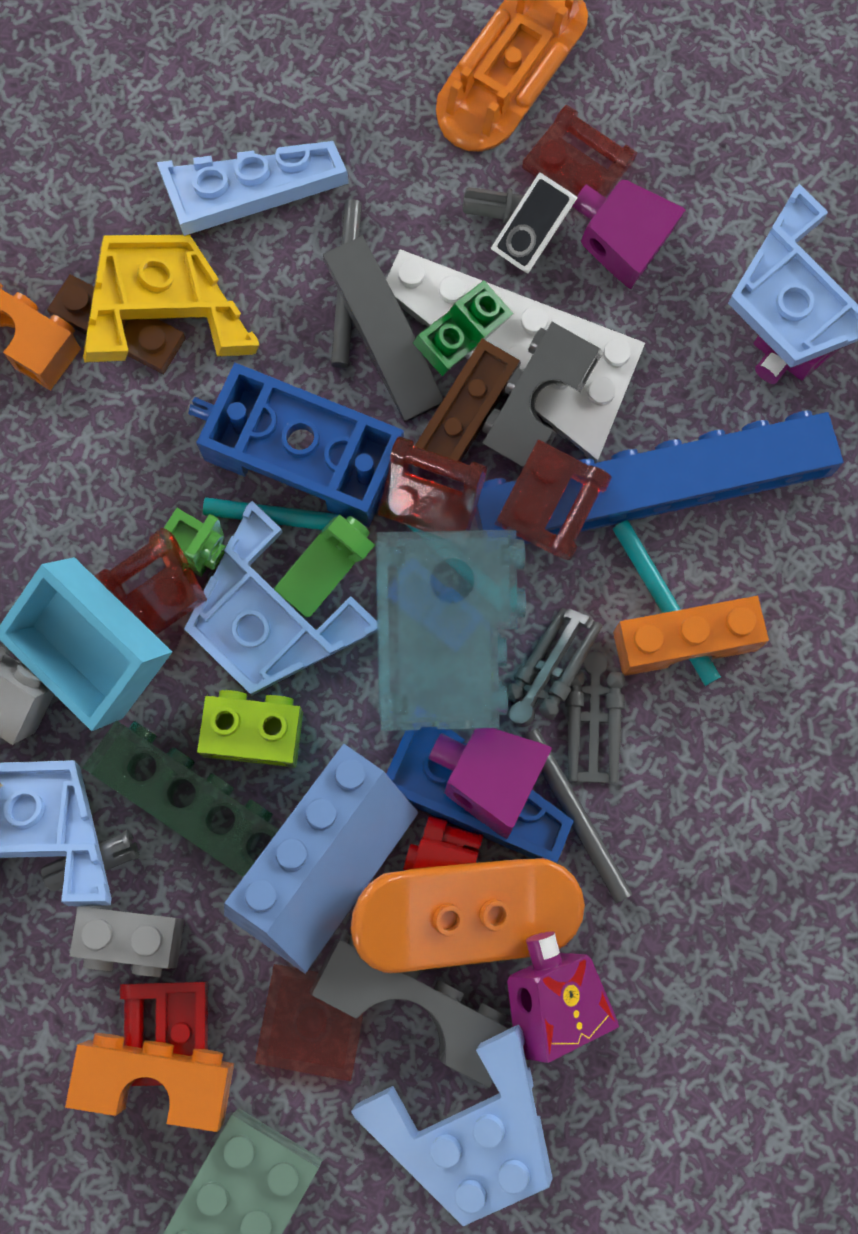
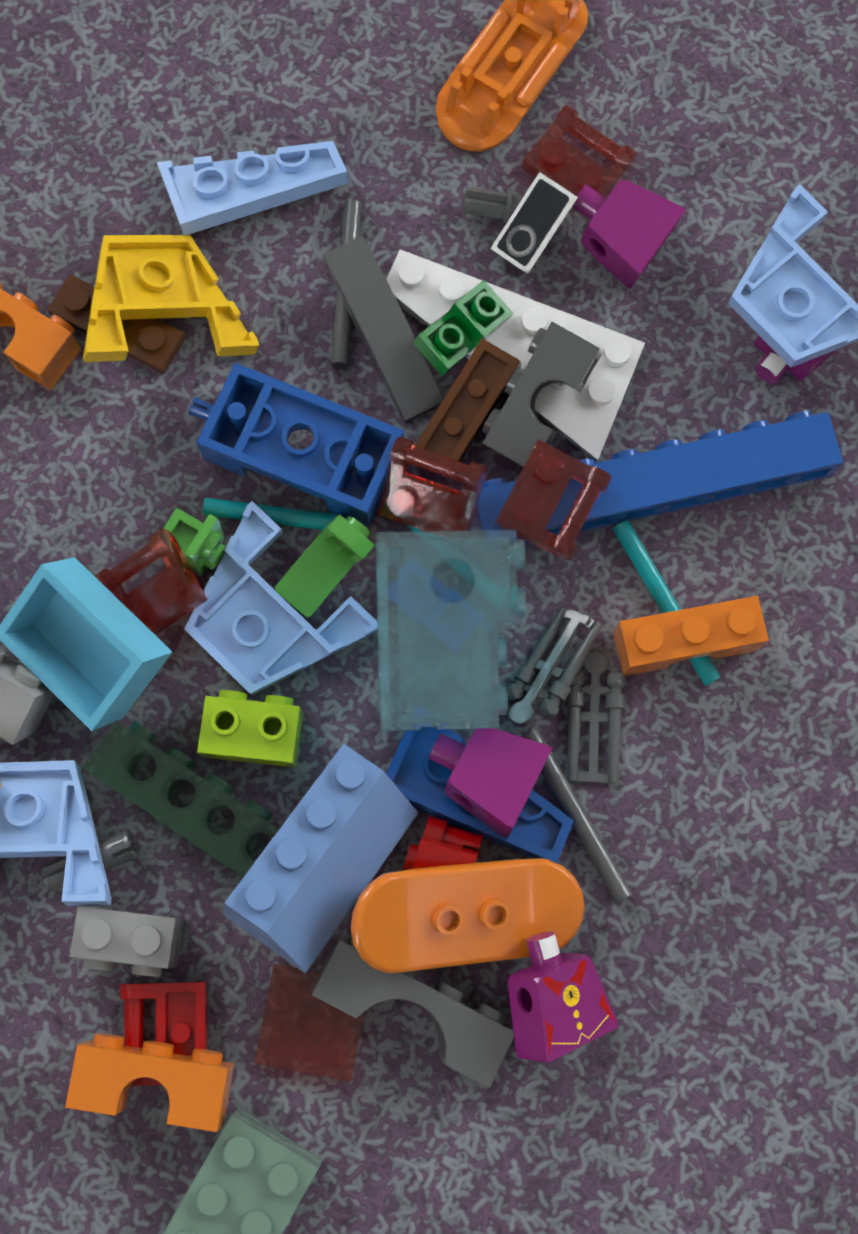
(480, 1155): light blue wing -> none

